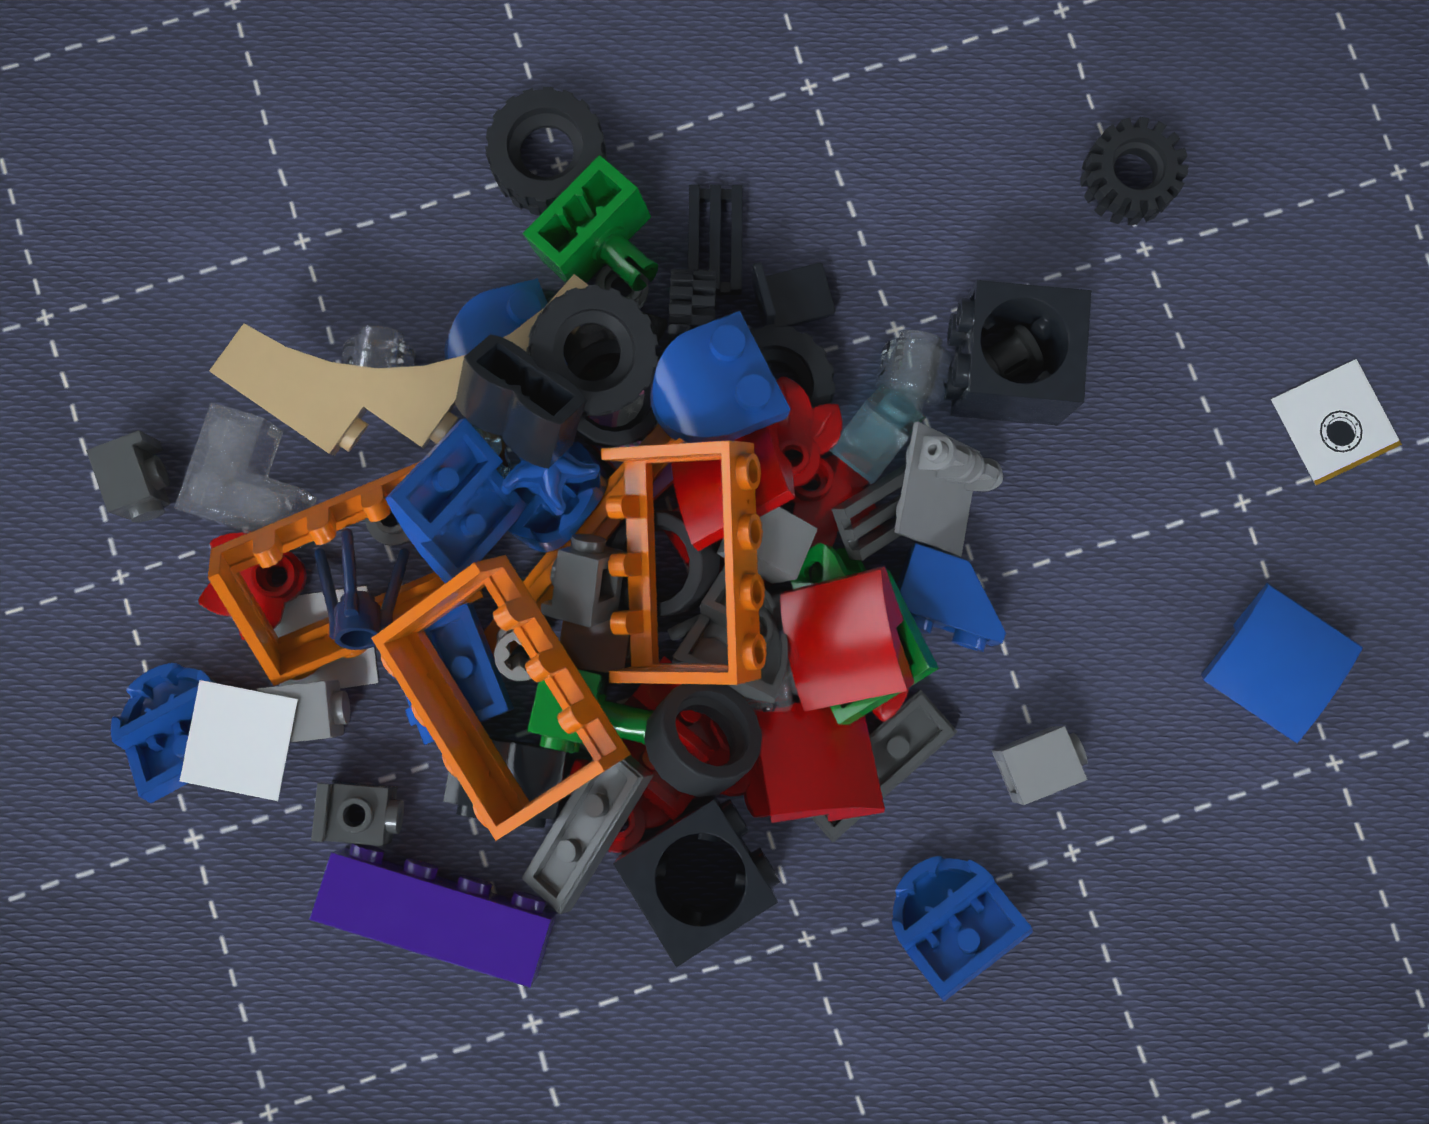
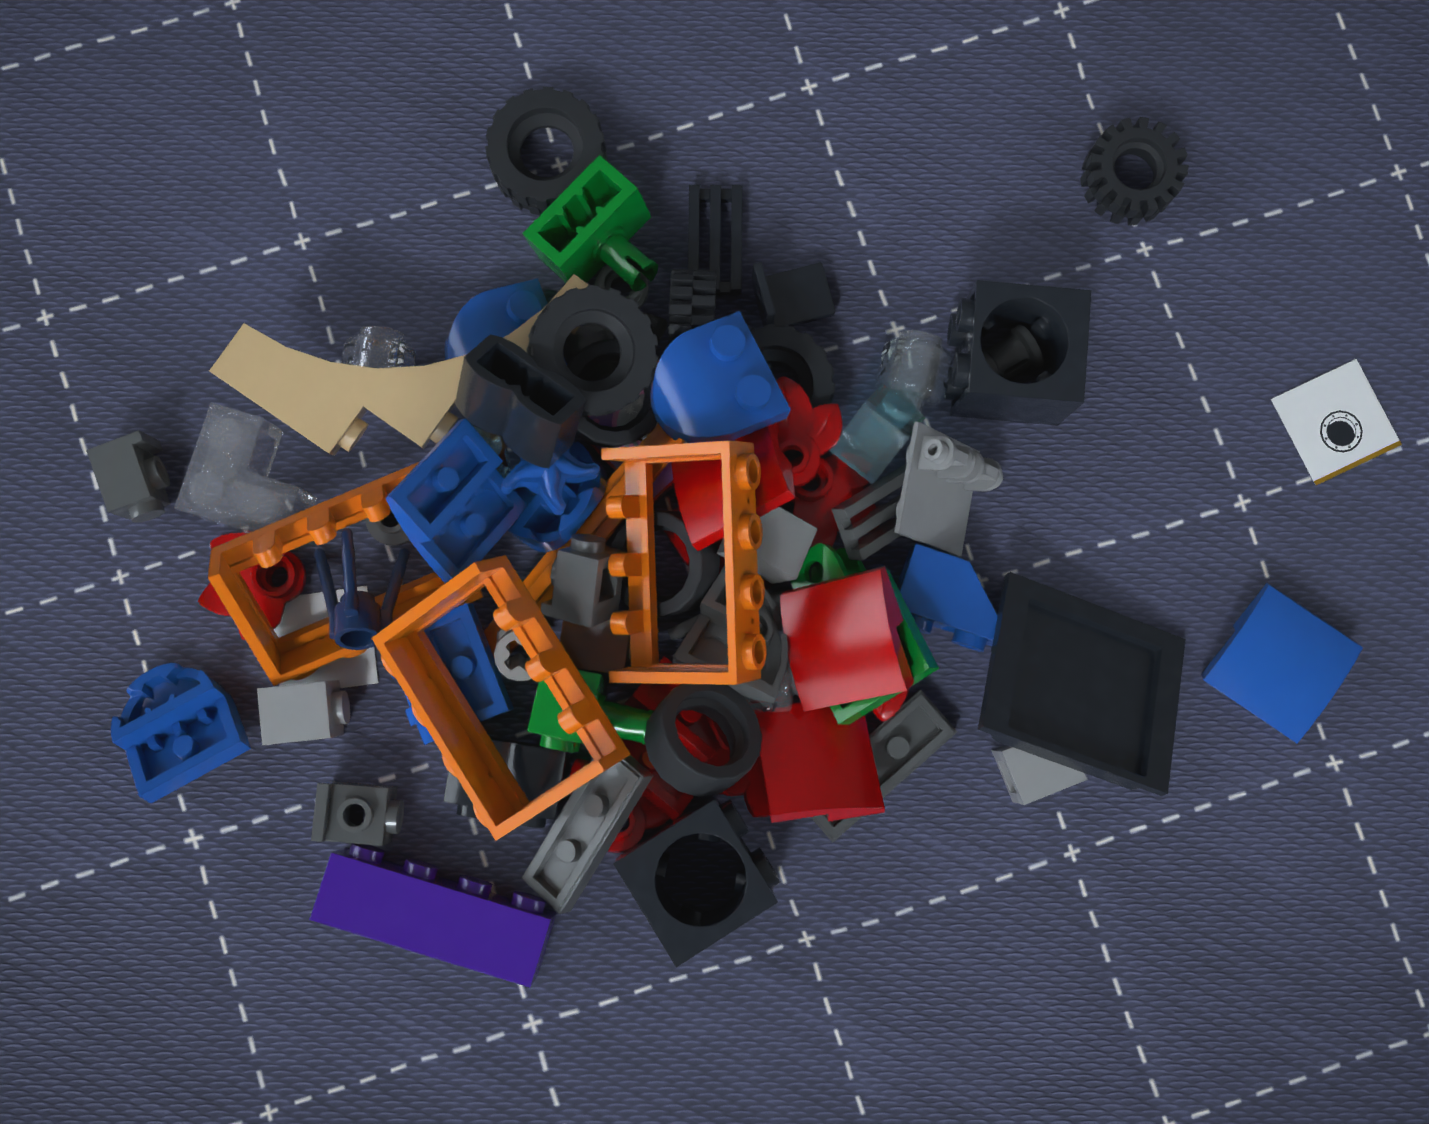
(238, 740): white sticker -> none
(954, 921): blue slope -> none
(1083, 686): none -> black piece

